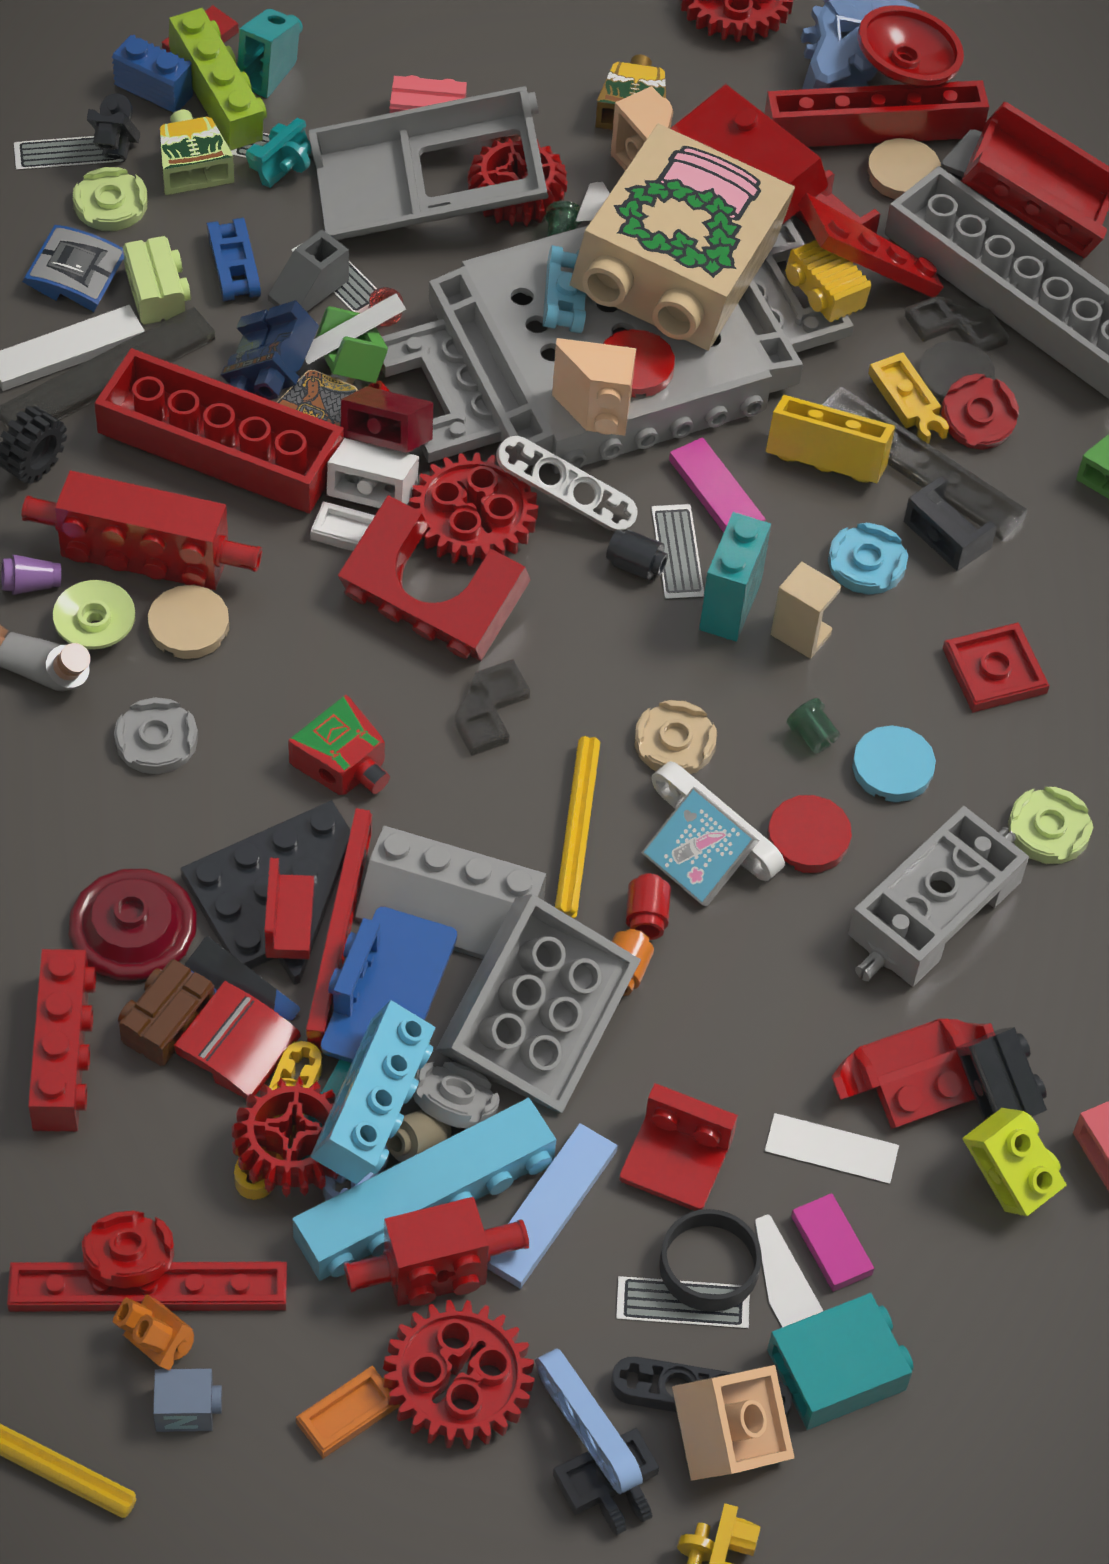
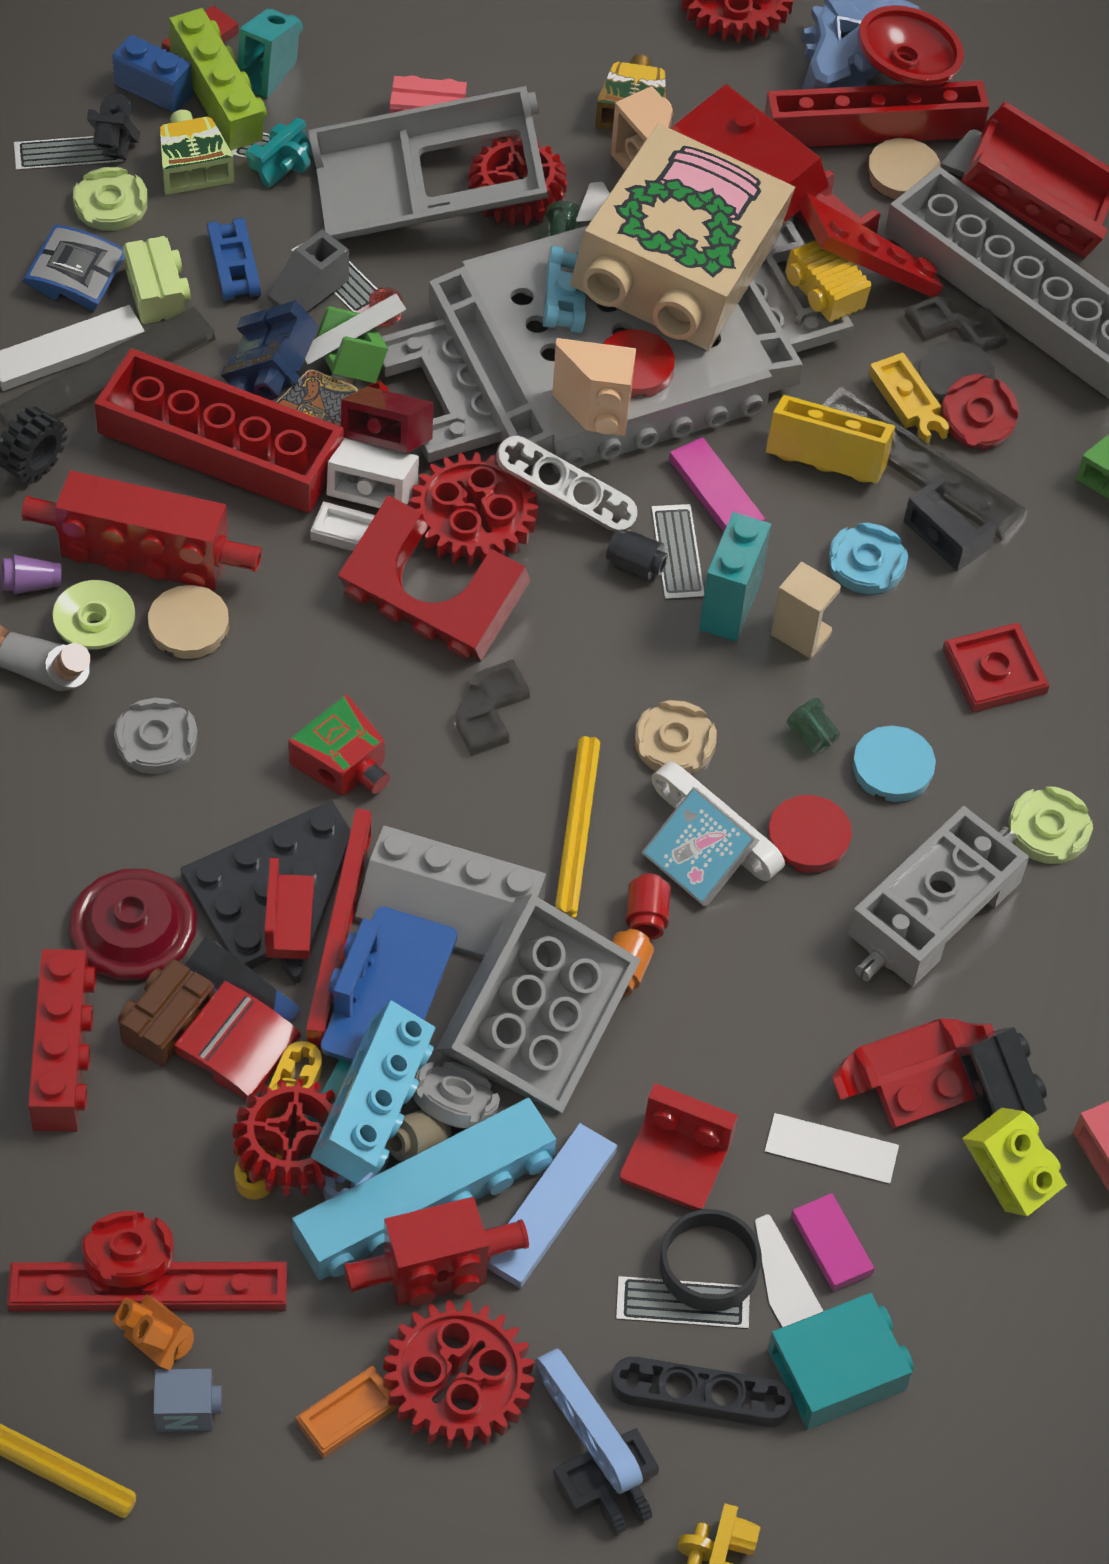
(733, 1423): light nougat slope -> none

